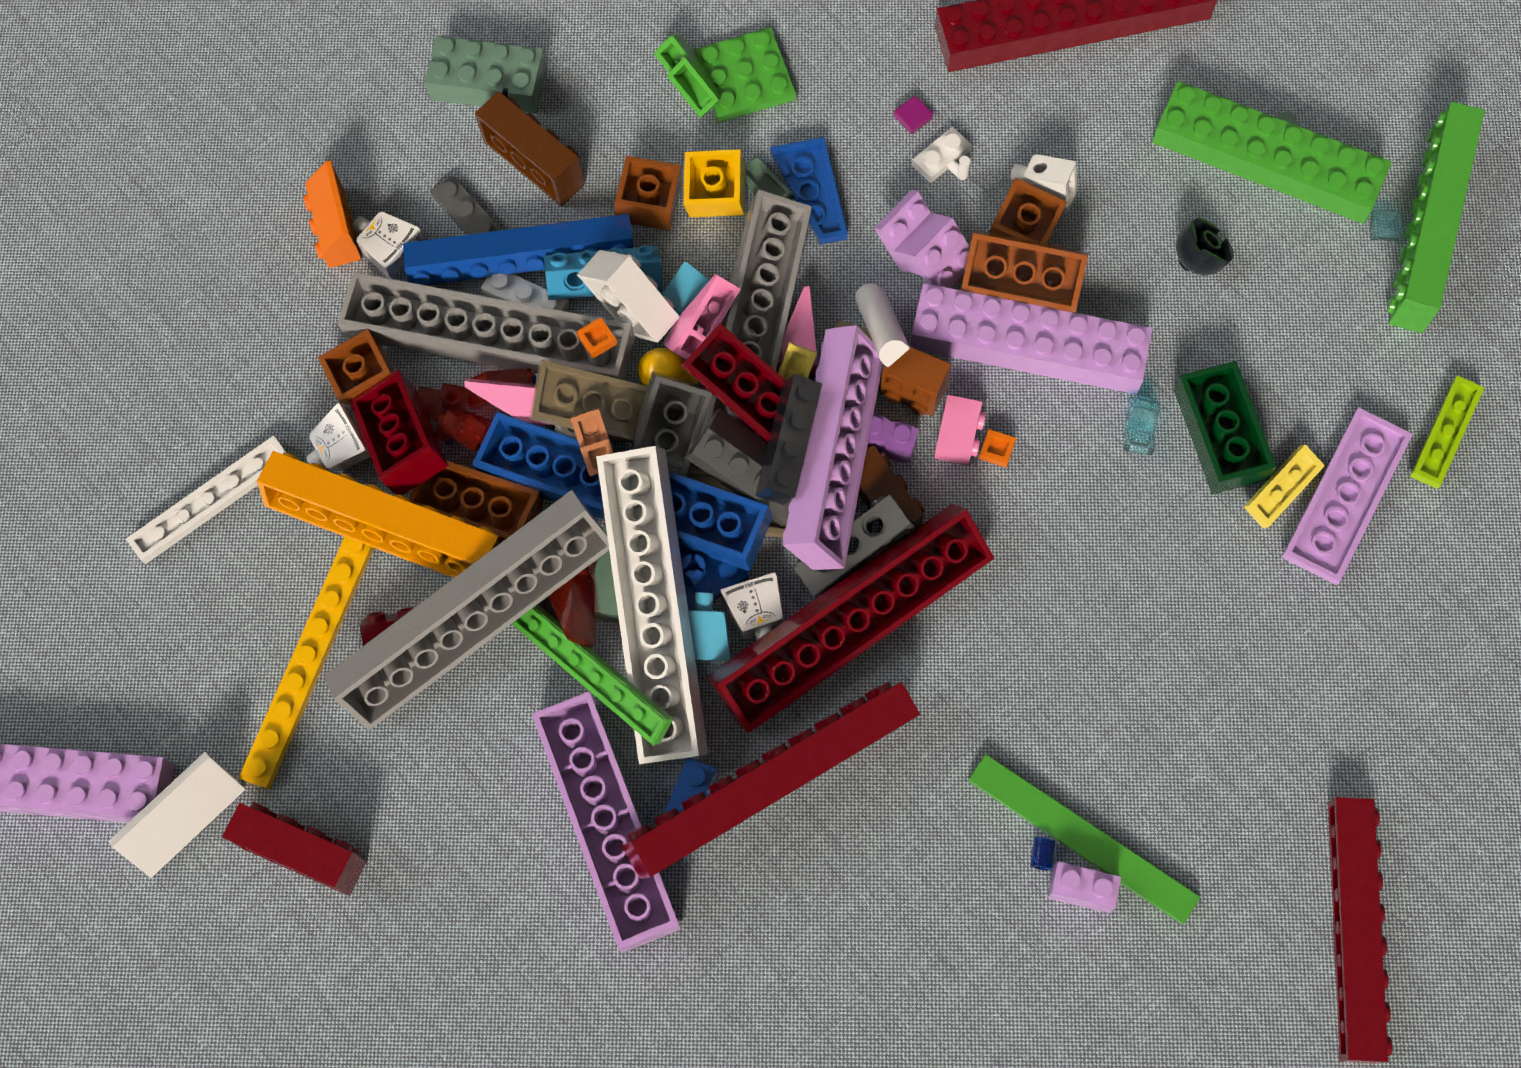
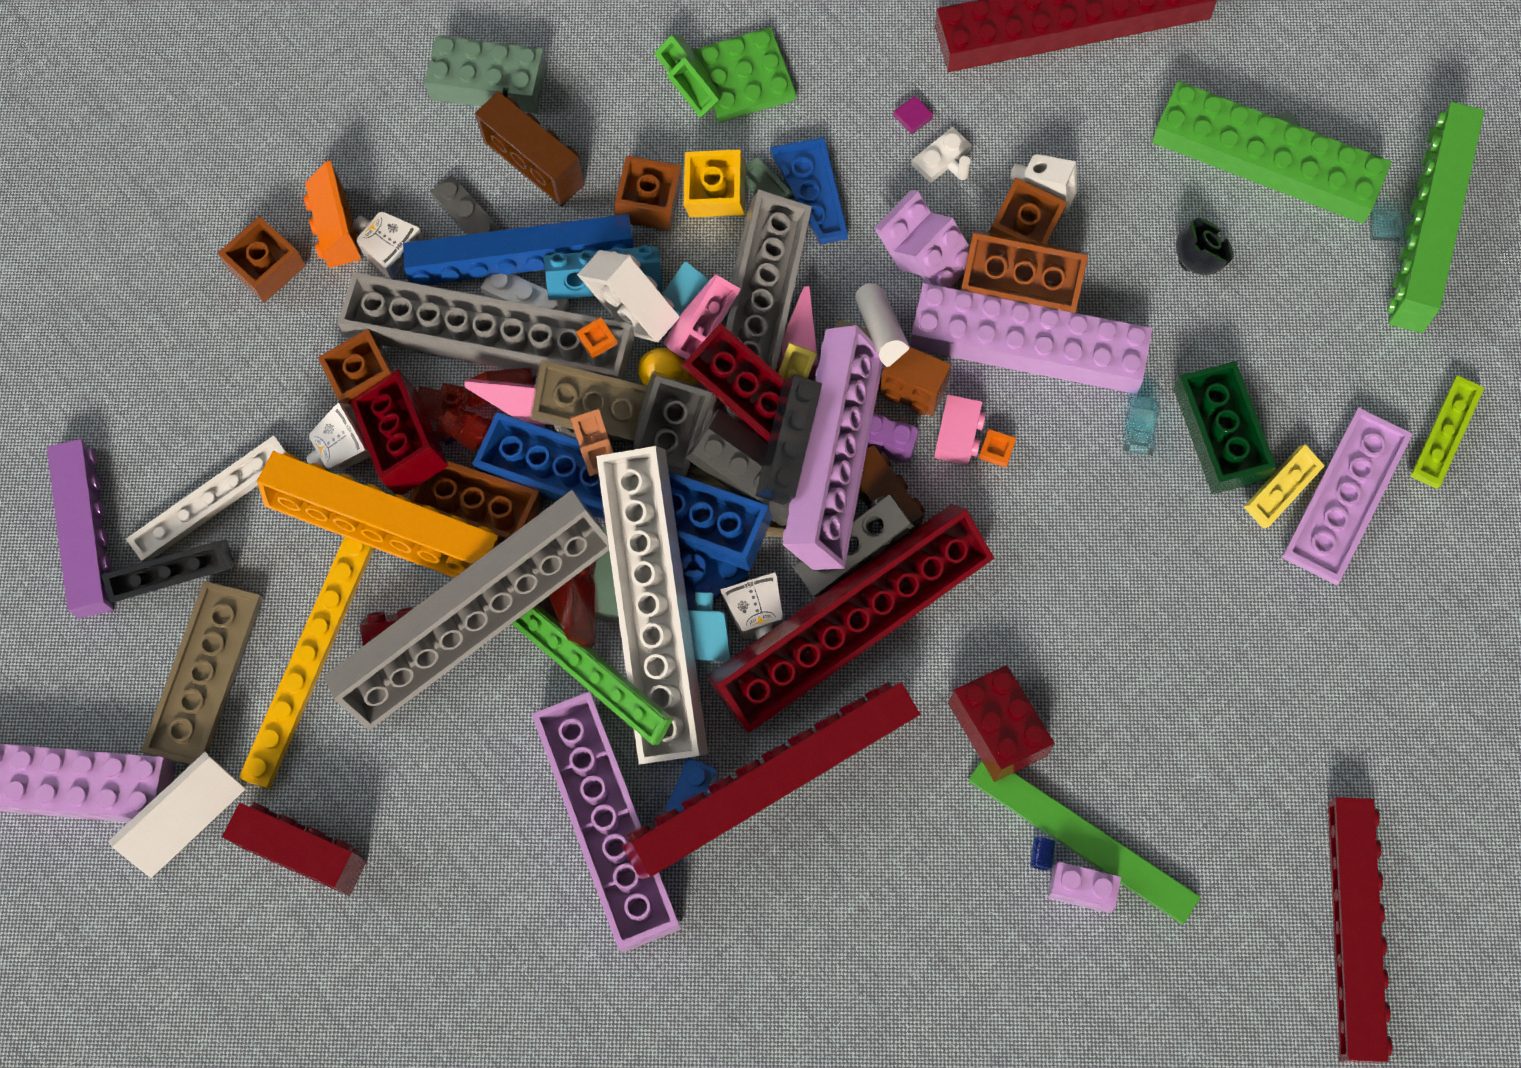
(80, 527): none -> medium lavender brick
(168, 571): none -> black brick
(202, 673): none -> dark tan plate
(261, 259): none -> dark orange brick
(1000, 723): none -> dark red brick

